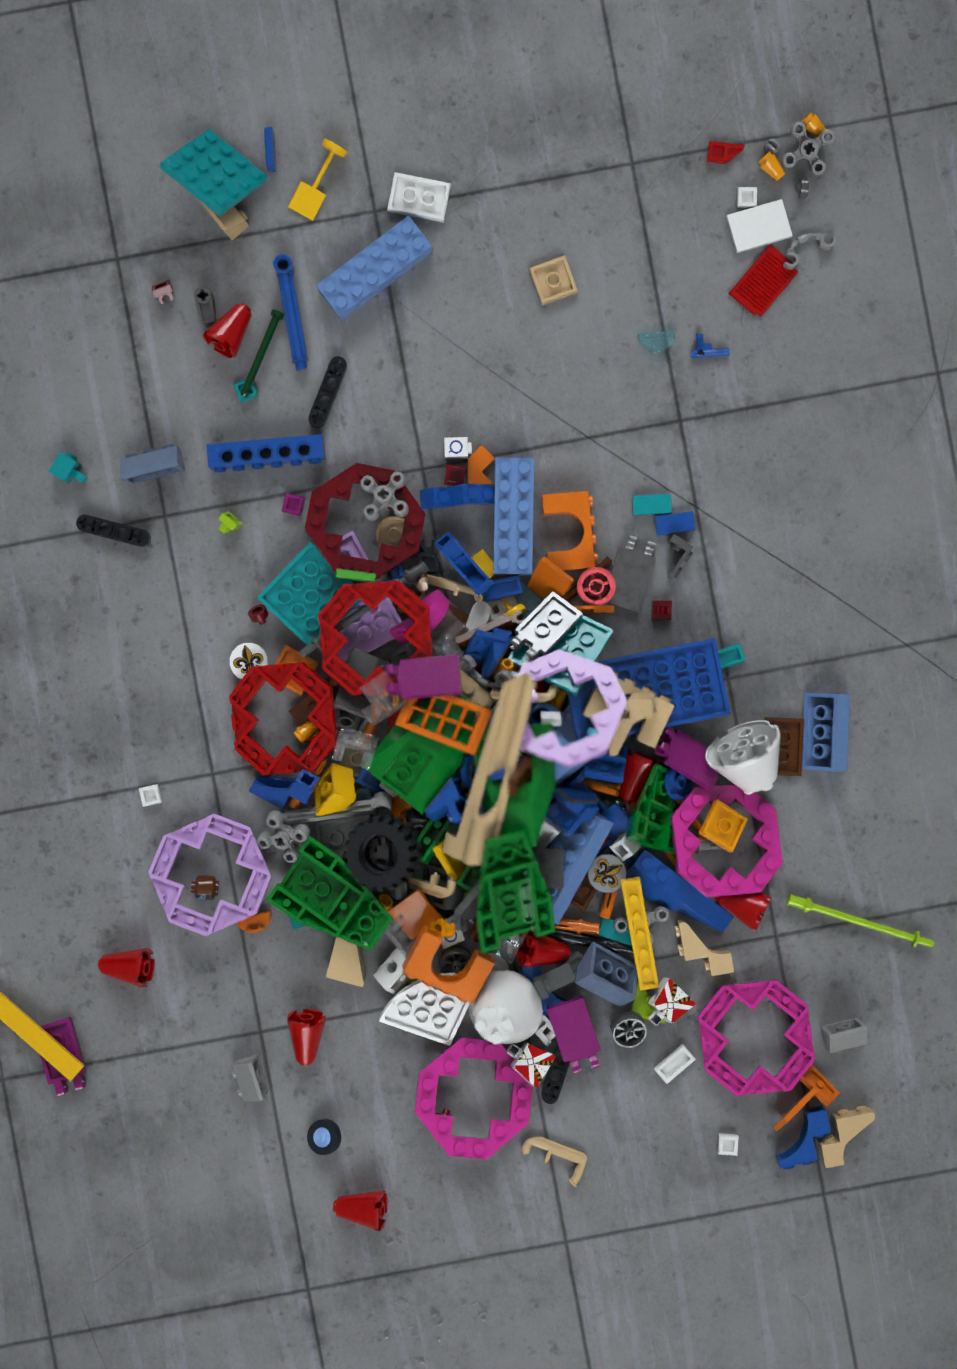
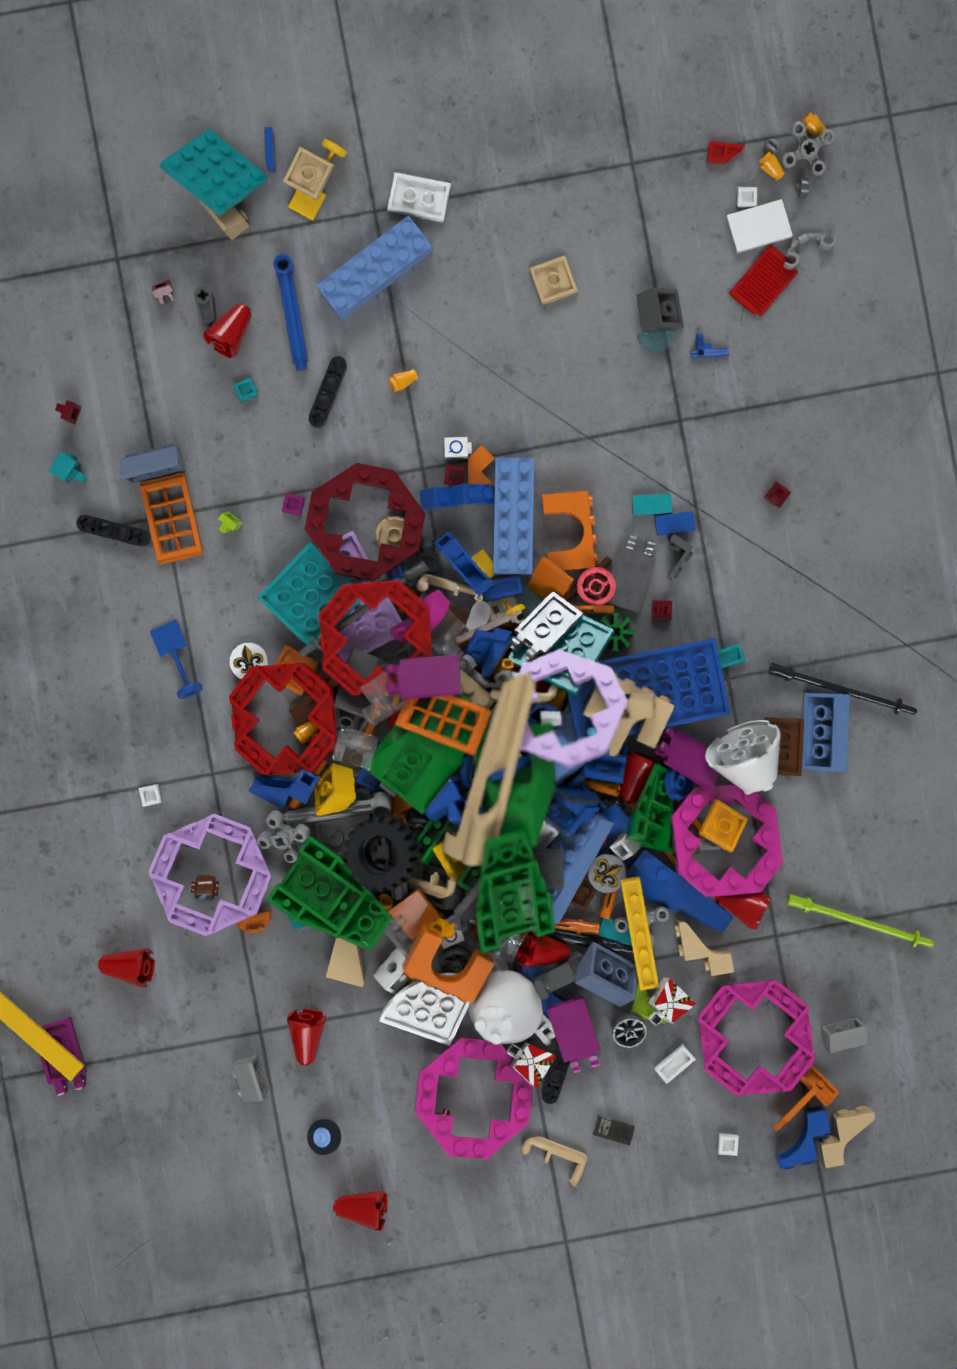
(69, 411): none -> dark red tile
(163, 483): none -> orange piece
(167, 640): none -> blue piece
(217, 451): blue brick -> none
(258, 614): dark red tile -> none
(276, 316): dark green bar -> none
(308, 173): none -> tan tile
(354, 575): bright green tile -> none
(378, 492): light grey gear -> none
(401, 380): none -> light orange cone
(520, 775): reddish brown tile -> none
(613, 1130): none -> clear smoke tile
(621, 632): none -> green gear
(659, 310): none -> dark grey slope
(777, 494): none -> dark red tile
(790, 674): none -> black bar

